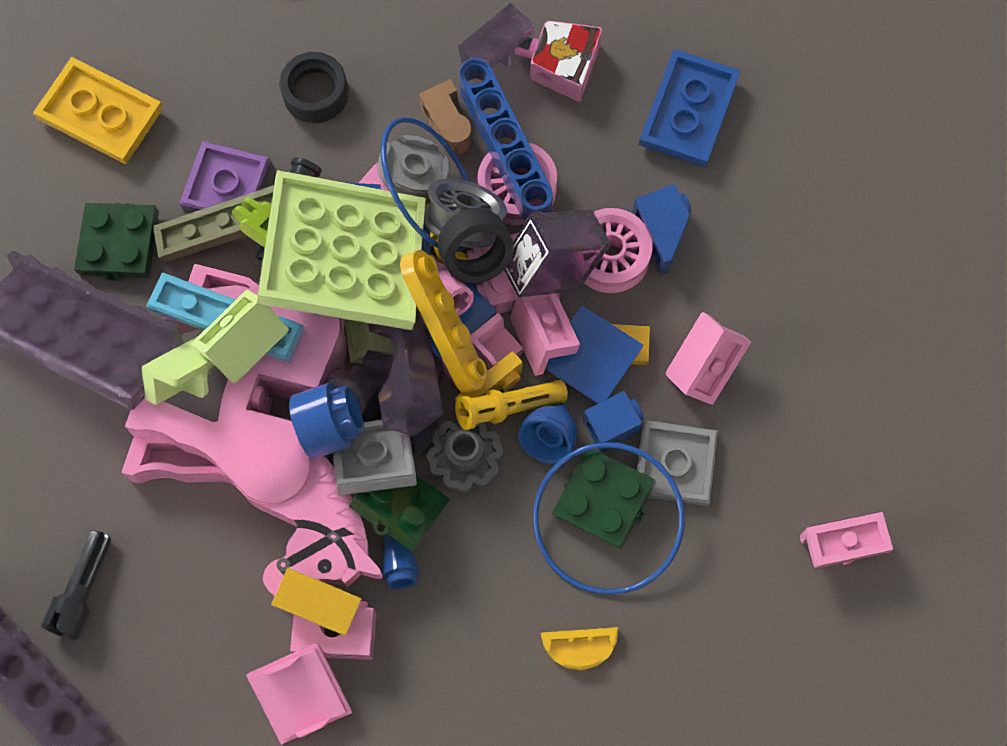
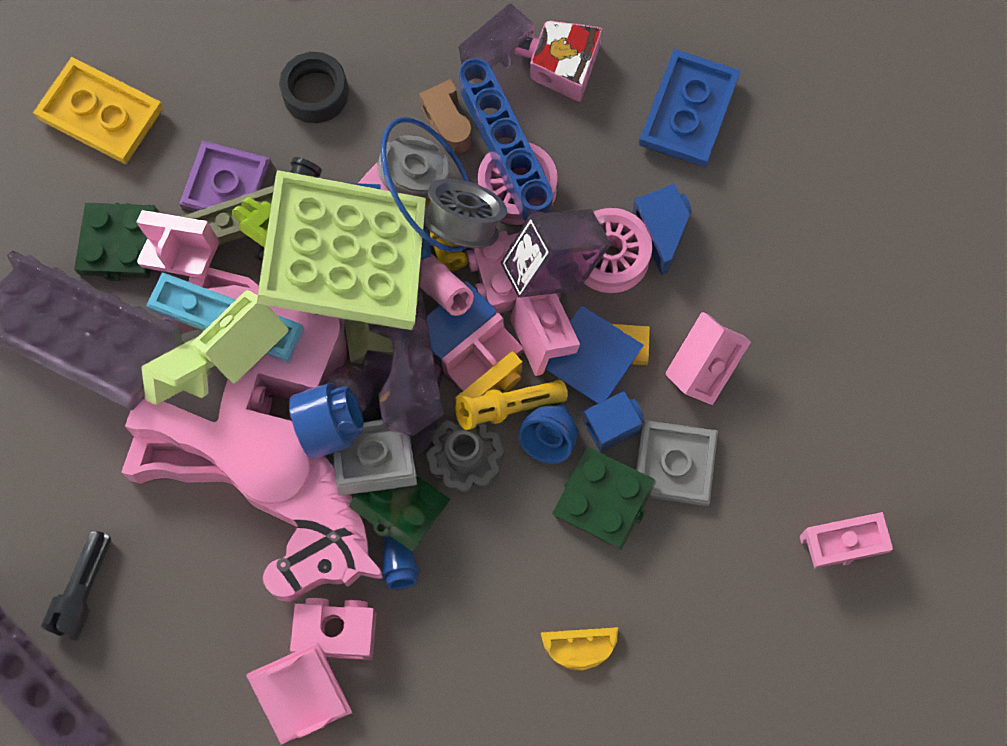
(176, 244): none -> bright pink panel
(316, 601): yellow tile -> none
(443, 321): yellow plate -> none
(463, 226): black tyre -> none
(680, 508): blue piece -> none

